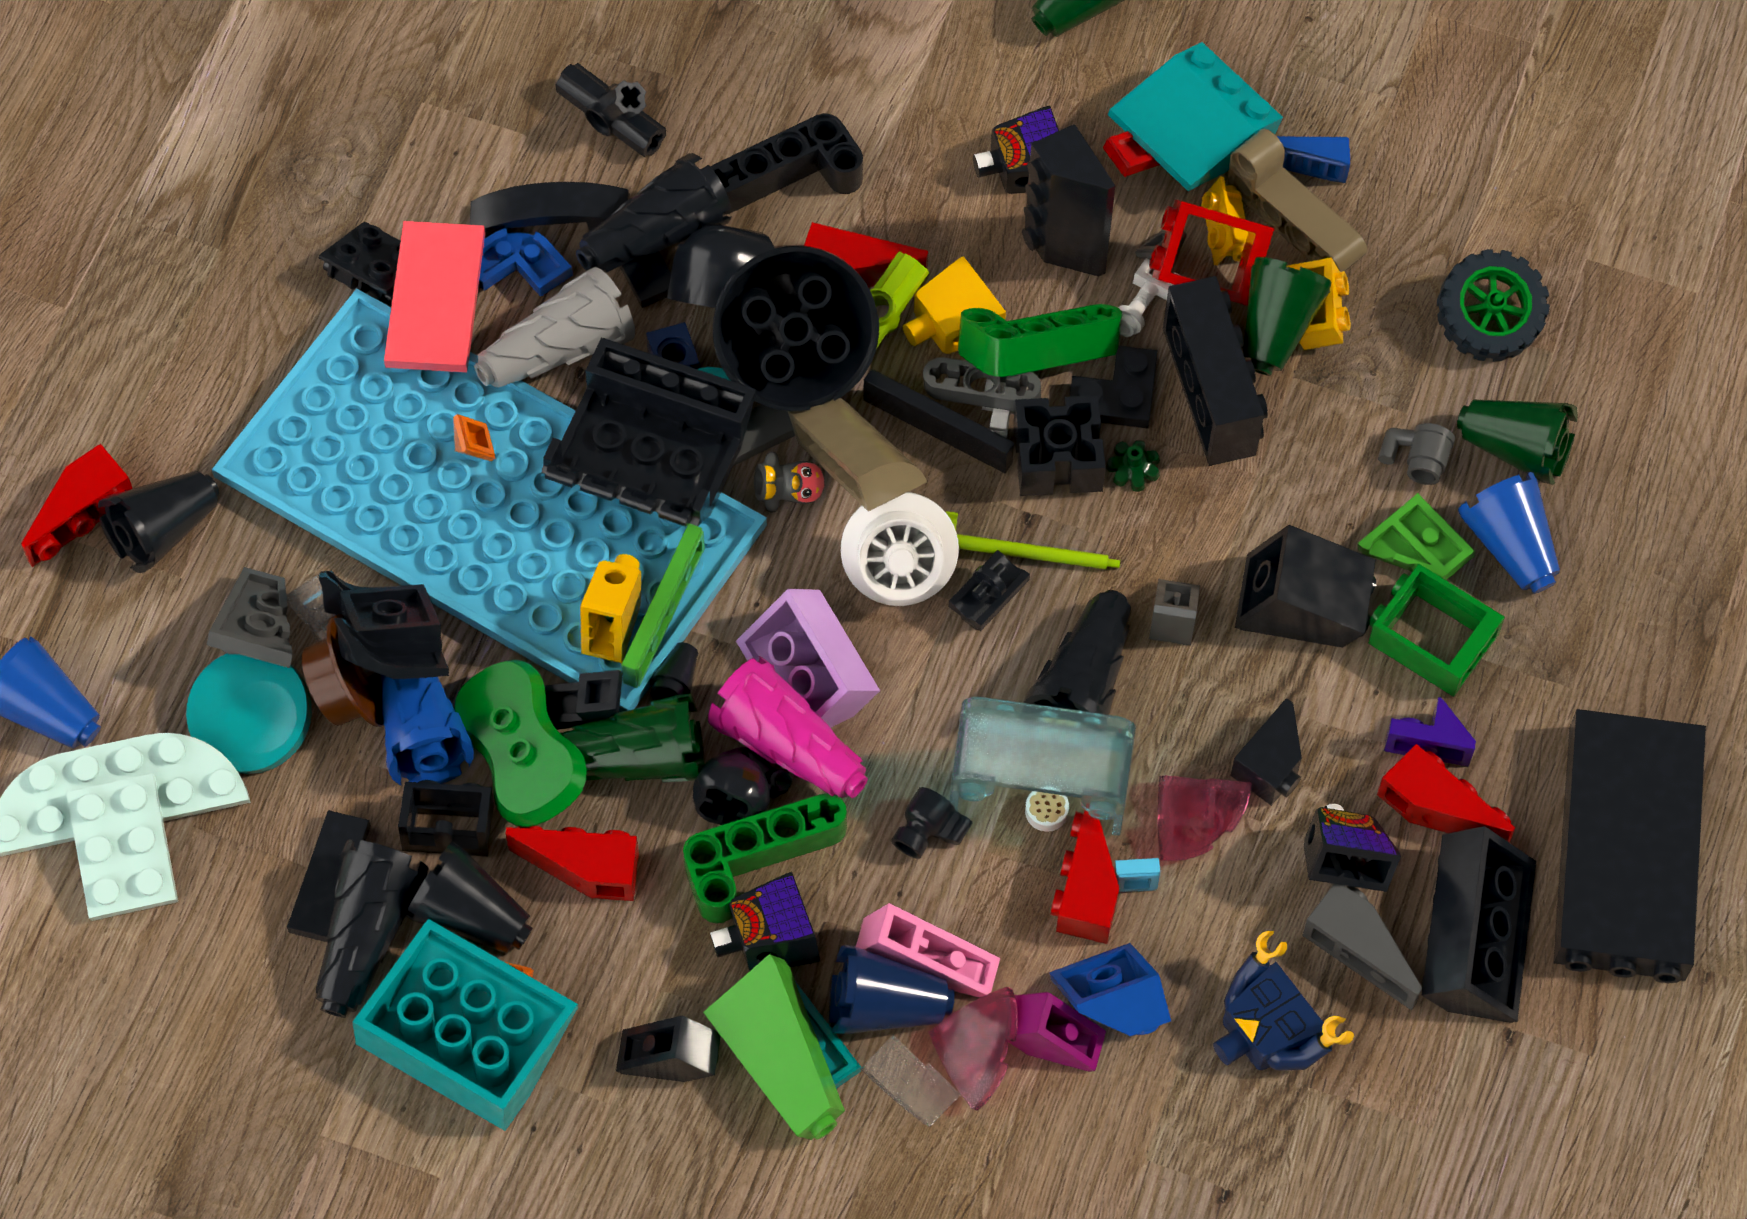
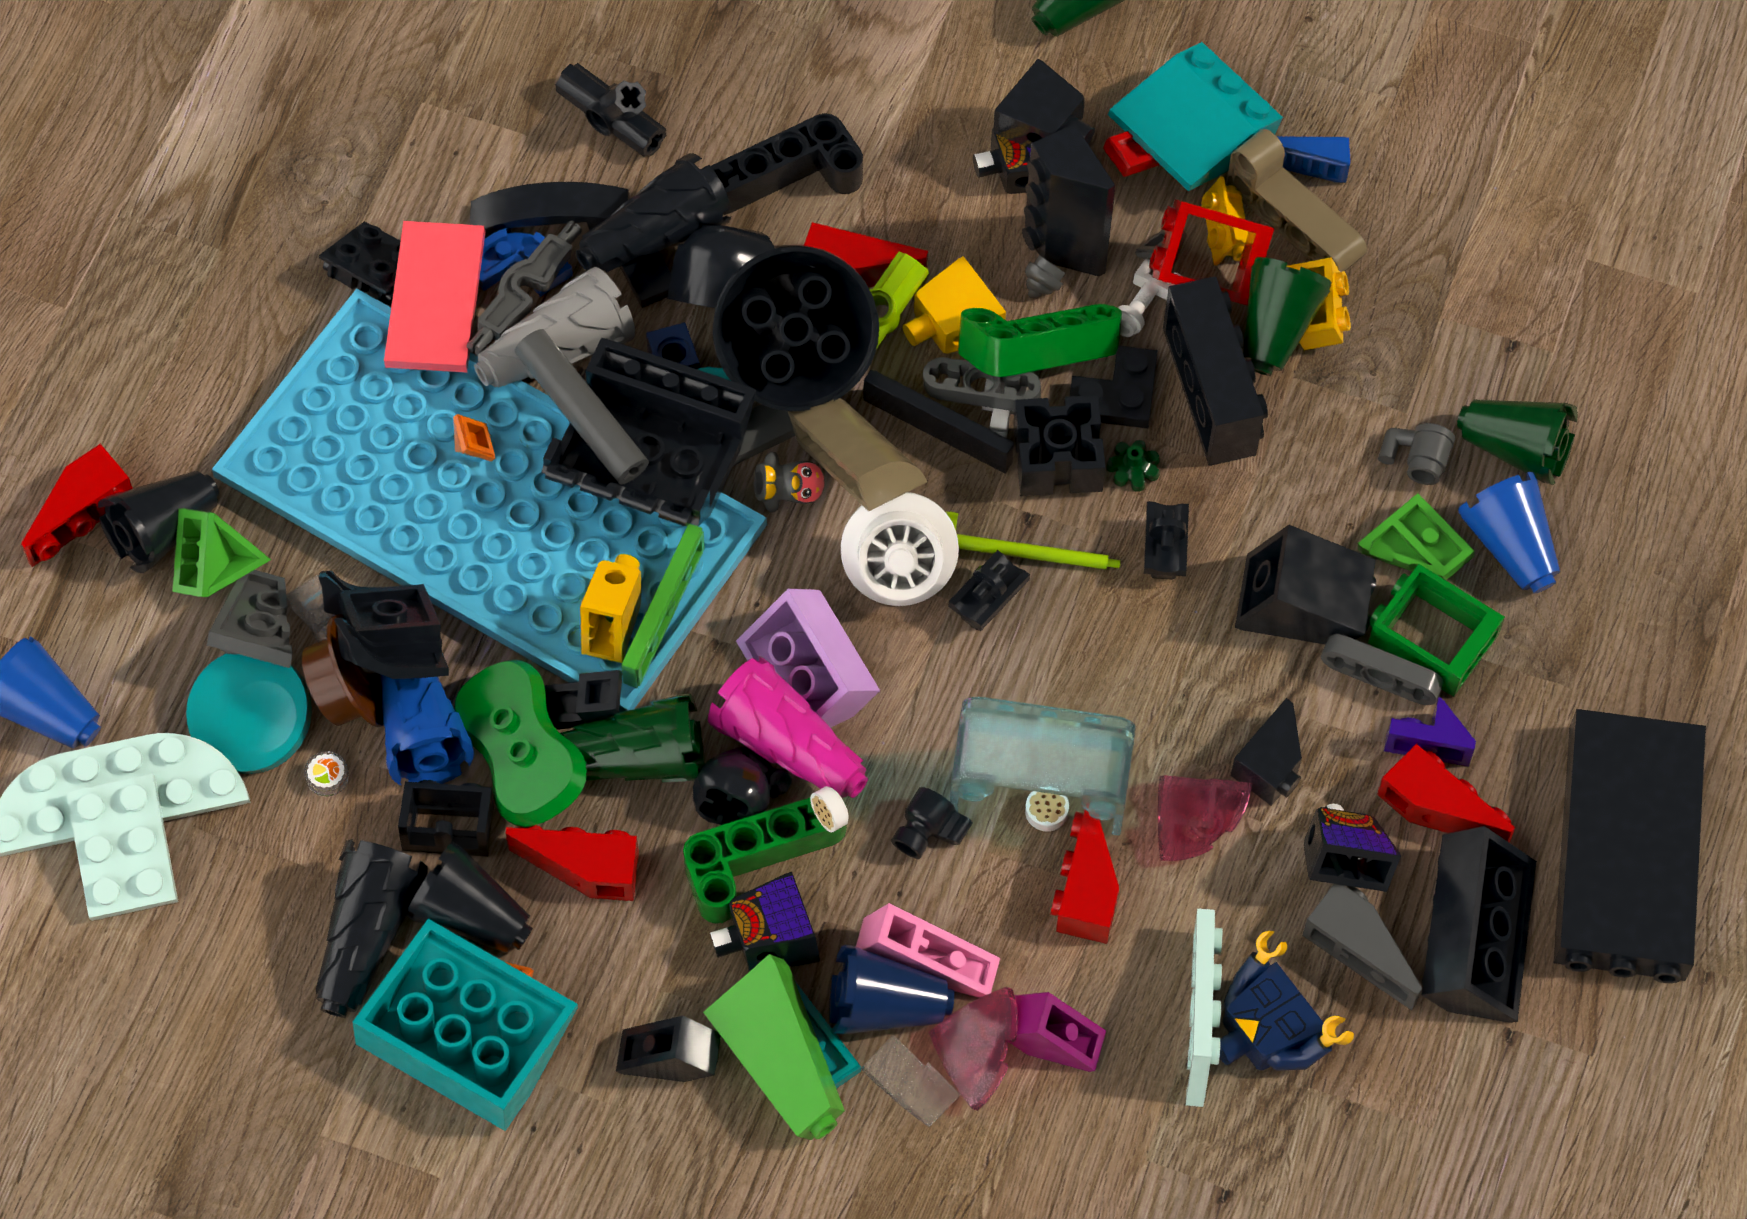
(210, 554): none -> bright green slope
(317, 893): black tile -> none
(326, 773): none -> tile
(535, 272): none -> dark grey piece
(581, 406): none -> dark grey piece
(675, 673): black cone -> none
(829, 808): none -> white tile
(1039, 107): none -> black torso
(1043, 278): none -> dark grey plate
(1087, 660): black cone -> none
(1116, 990): blue slope -> none
(1137, 874): medium azure tile -> none
(1166, 540): none -> black hips
(1174, 612): dark grey slope -> none
(1203, 1010): none -> light aqua wing
(1382, 669): none -> dark grey beam
(1519, 278): black wheel -> none

